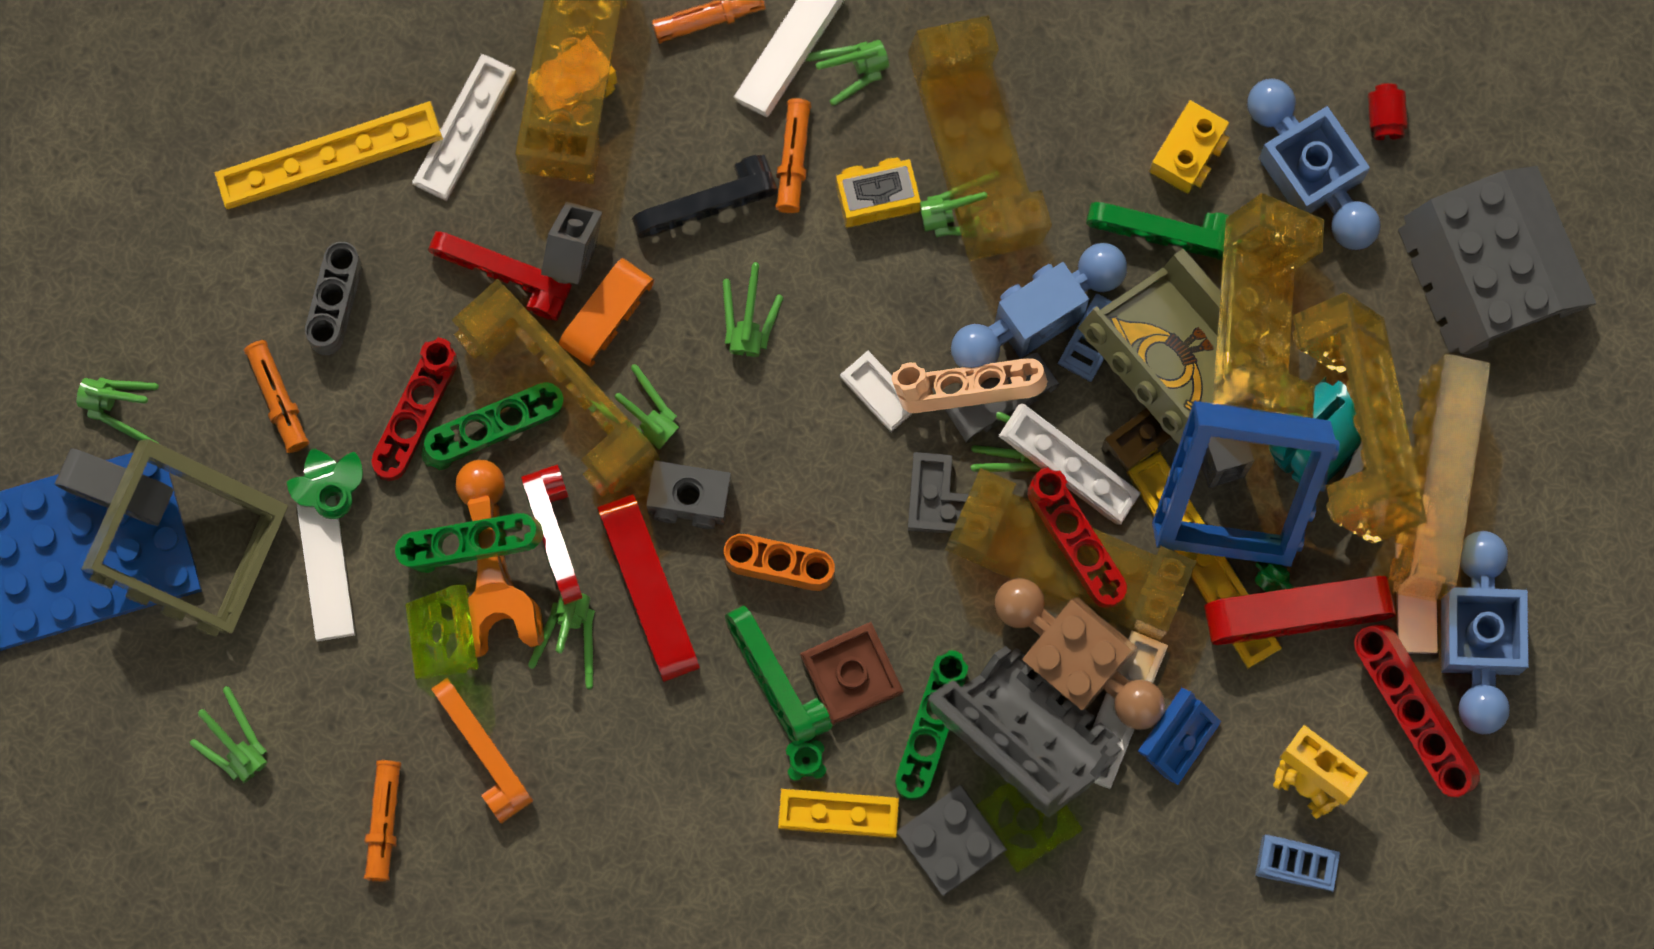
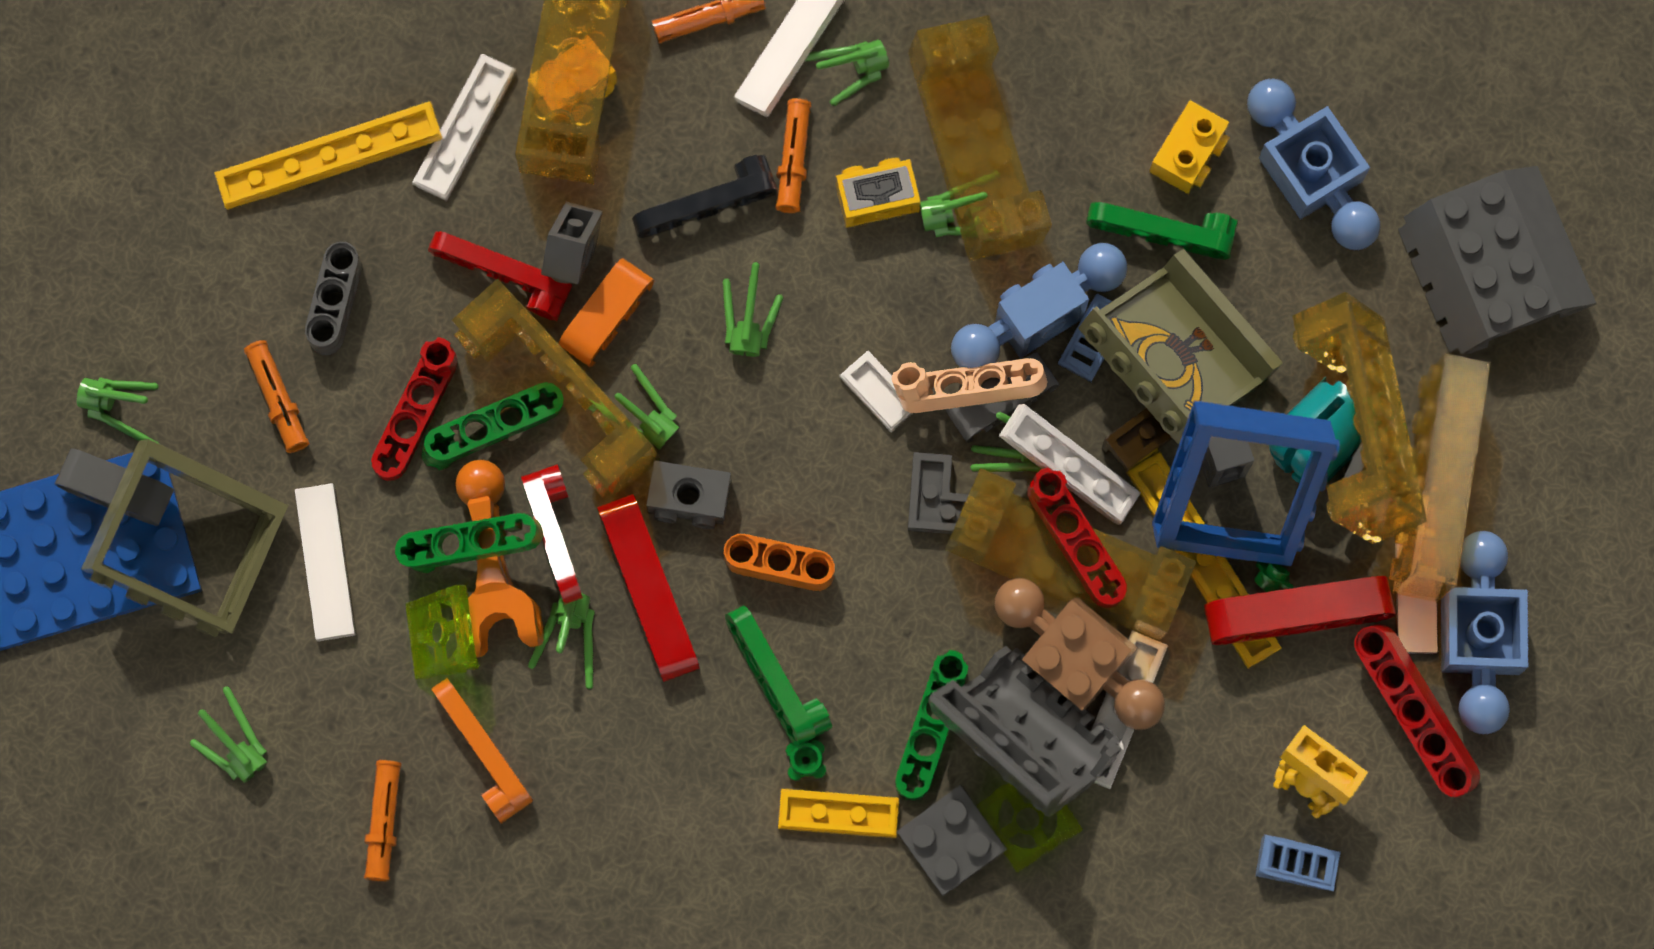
(326, 479): green plate -> none
(851, 673): copper plate -> none
(1179, 736): blue plate -> none
(1260, 258): clear yellow plate -> none
(1387, 111): red brick -> none

